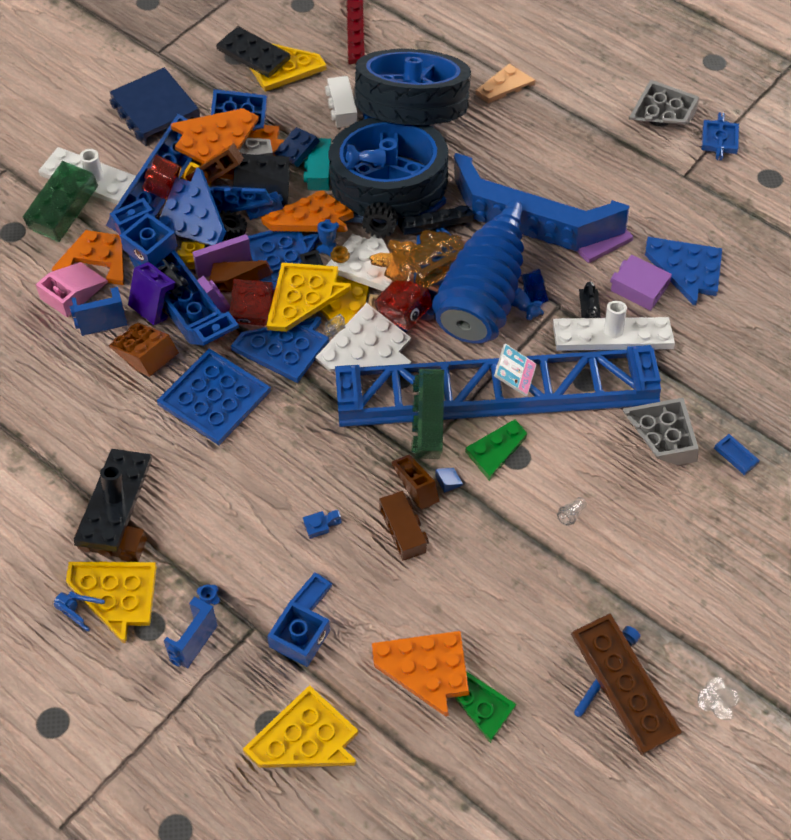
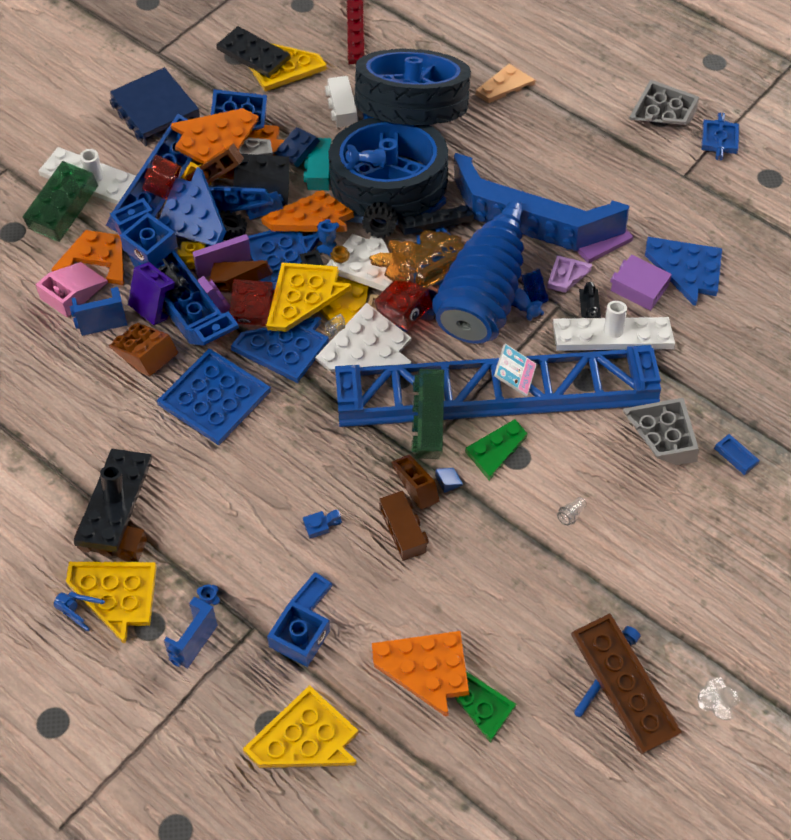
(567, 273): none -> lavender wing

